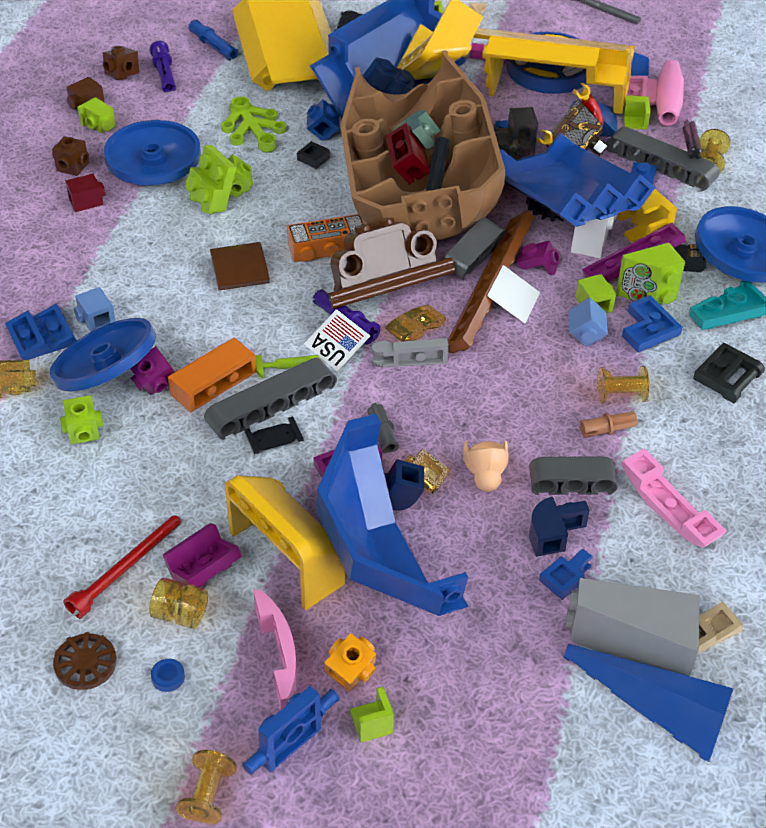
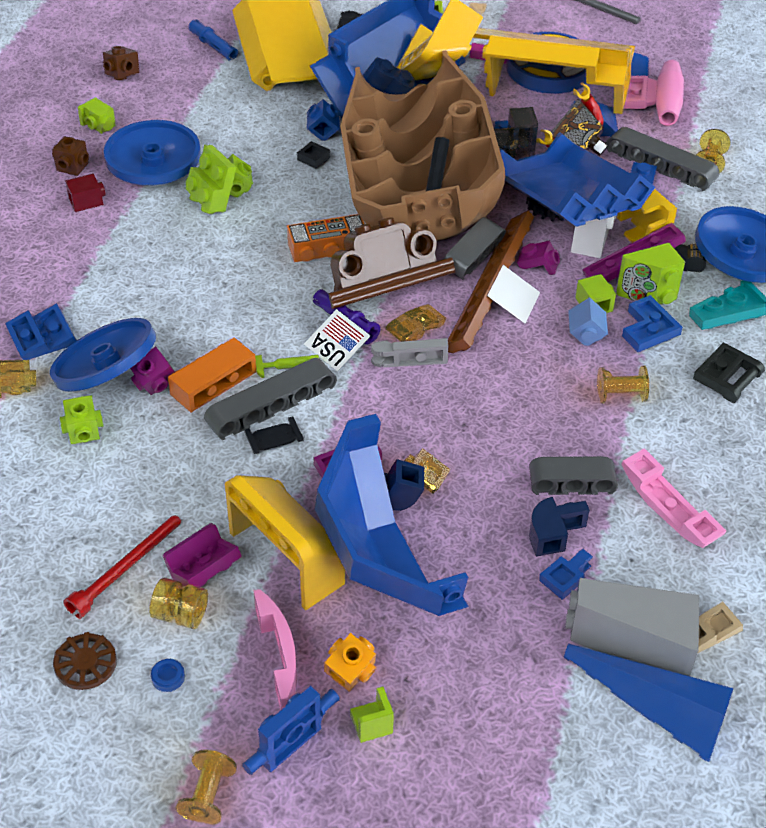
(83, 91): reddish brown brick -> none
(94, 309): medium blue brick -> none
(167, 80): dark purple pin -> none
(239, 266): reddish brown slope -> none
(242, 107): lime plant -> none
(386, 436): dark grey axle -> none
(407, 158): dark red brick -> none
(422, 127): sand green brick -> none
(487, 463): light nougat piece -> none
(607, 424): nougat axle -> none
(636, 112): lime panel -> none
(692, 139): black axle -> none

